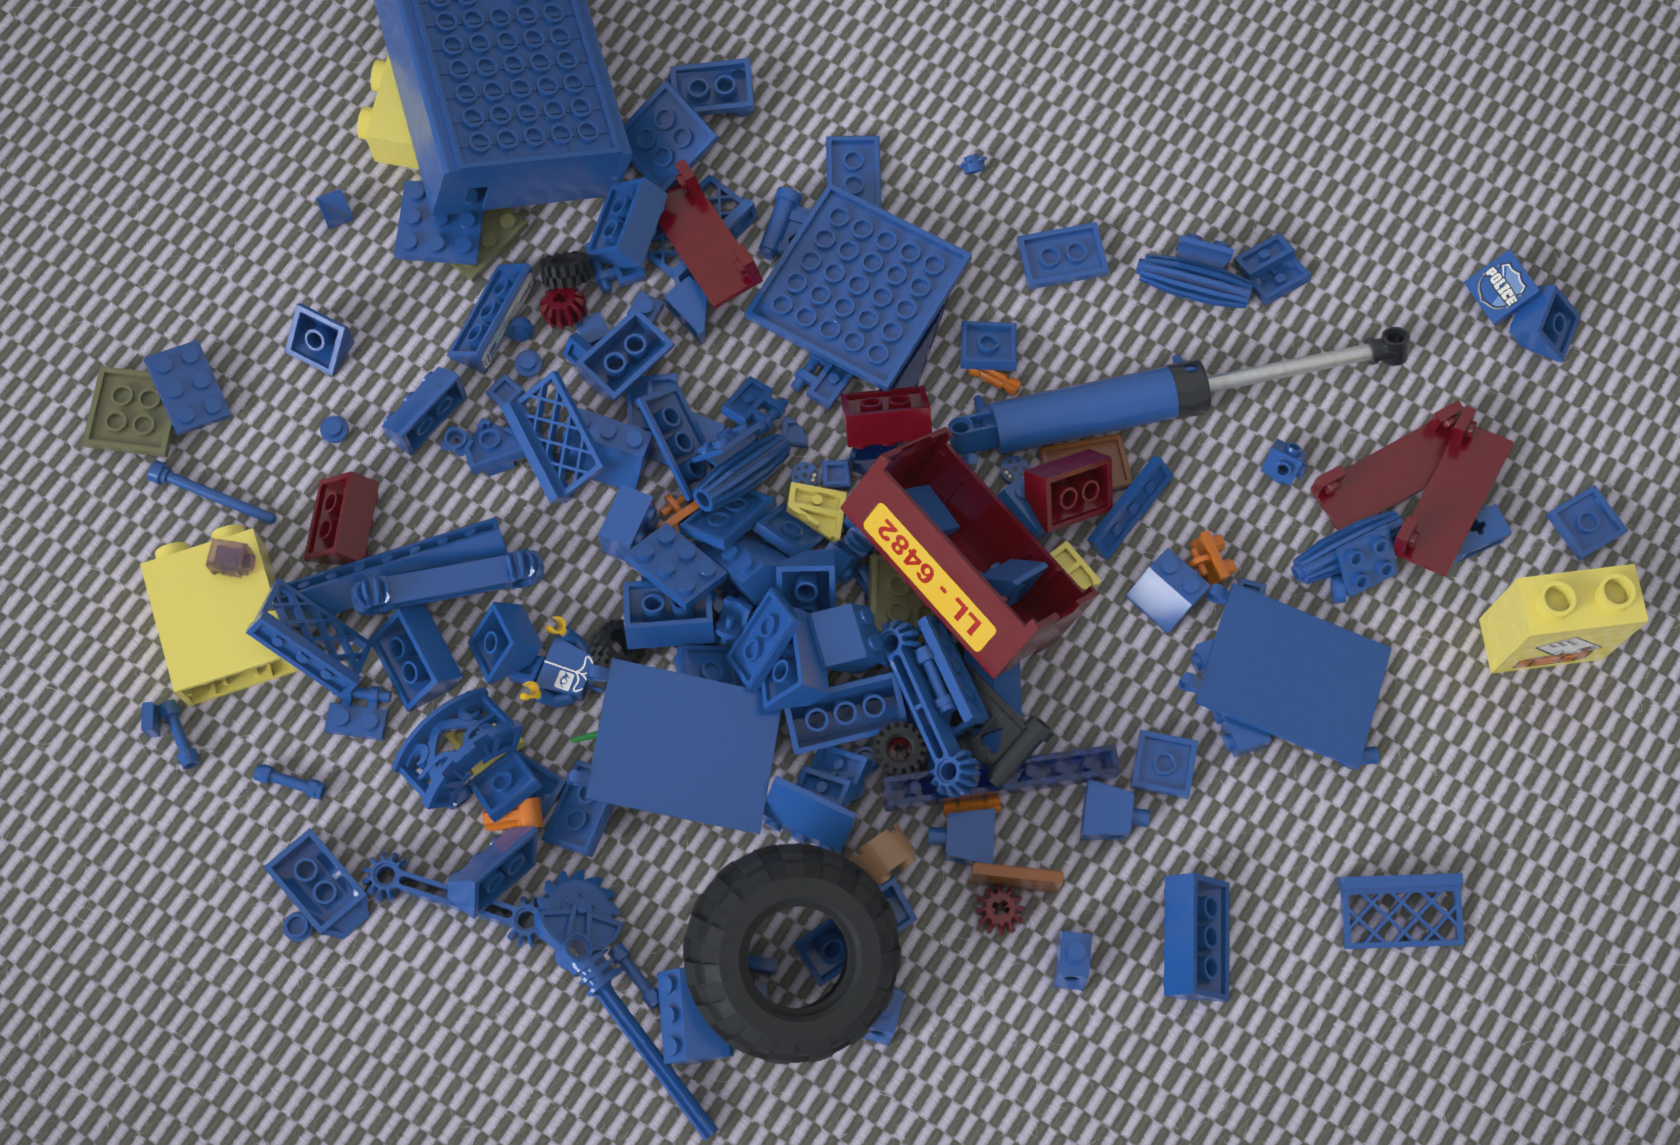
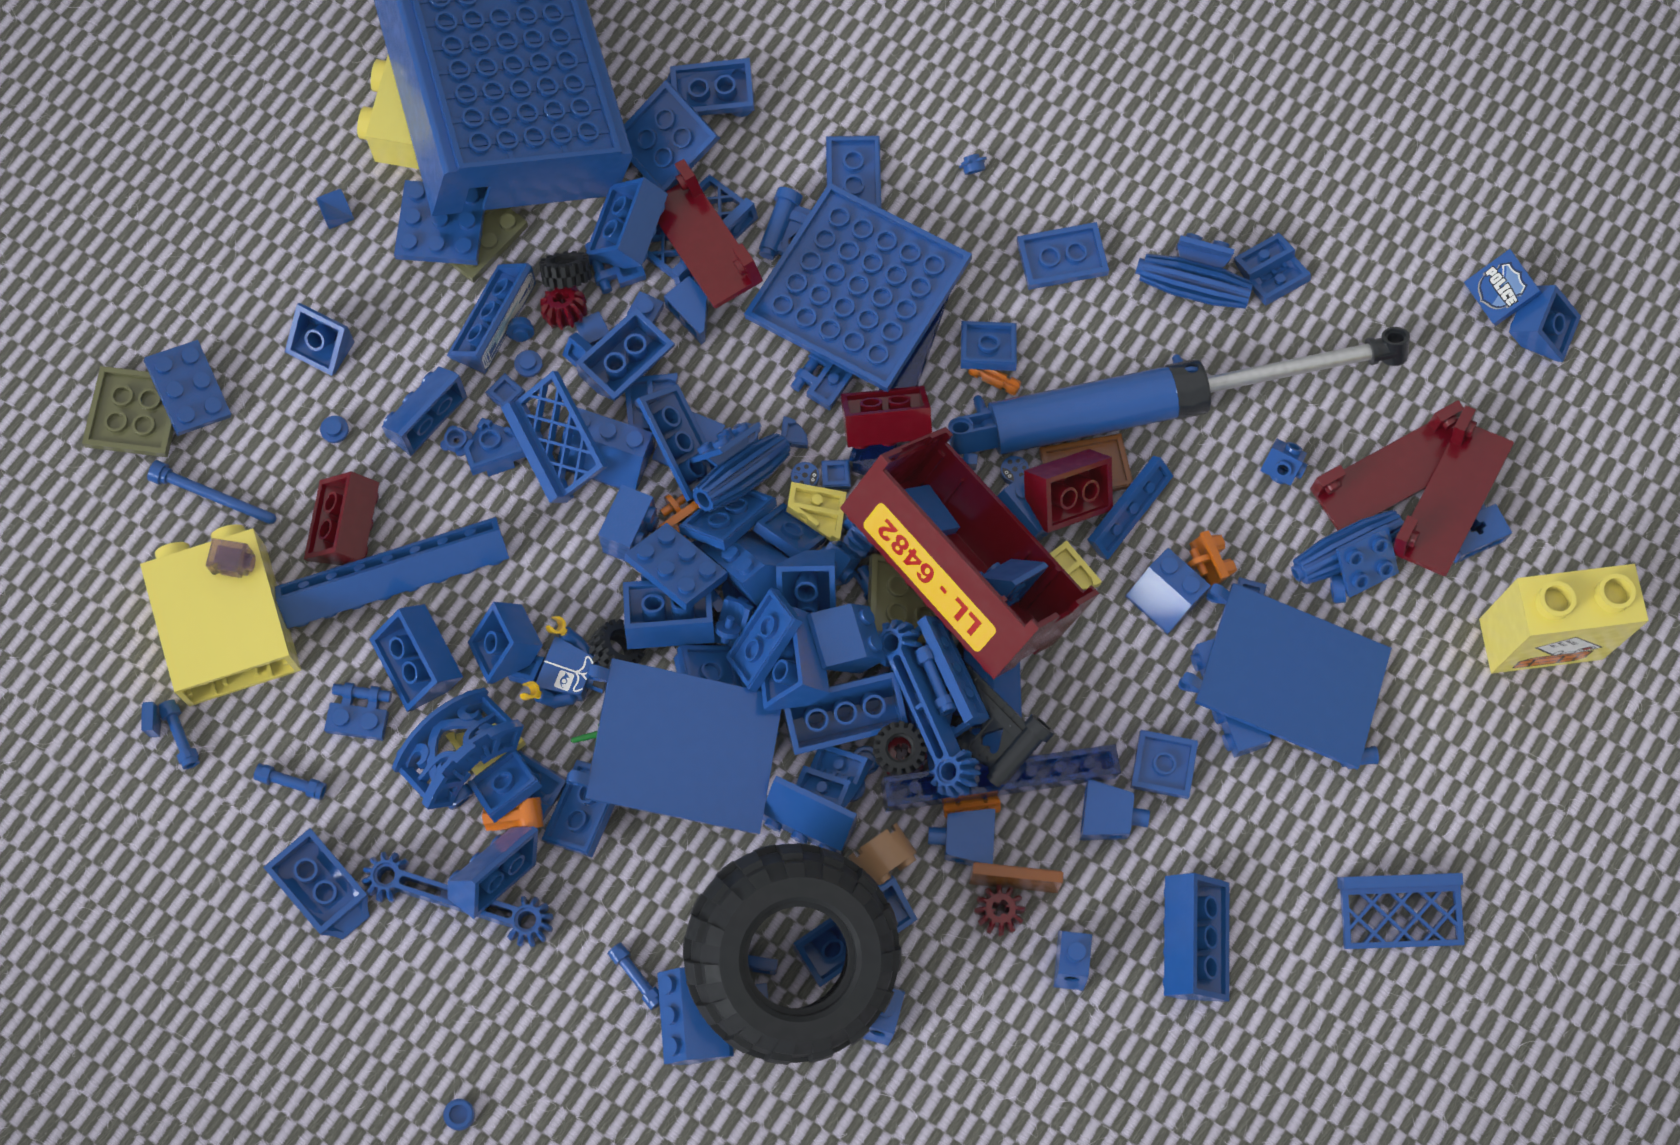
(297, 927): blue plate -> none
(303, 651): blue fence -> none
(385, 593): blue arm -> none
(459, 1114): none -> blue tile
(582, 918): blue piece -> none
(749, 399): blue plate -> none
(1587, 523): blue plate -> none

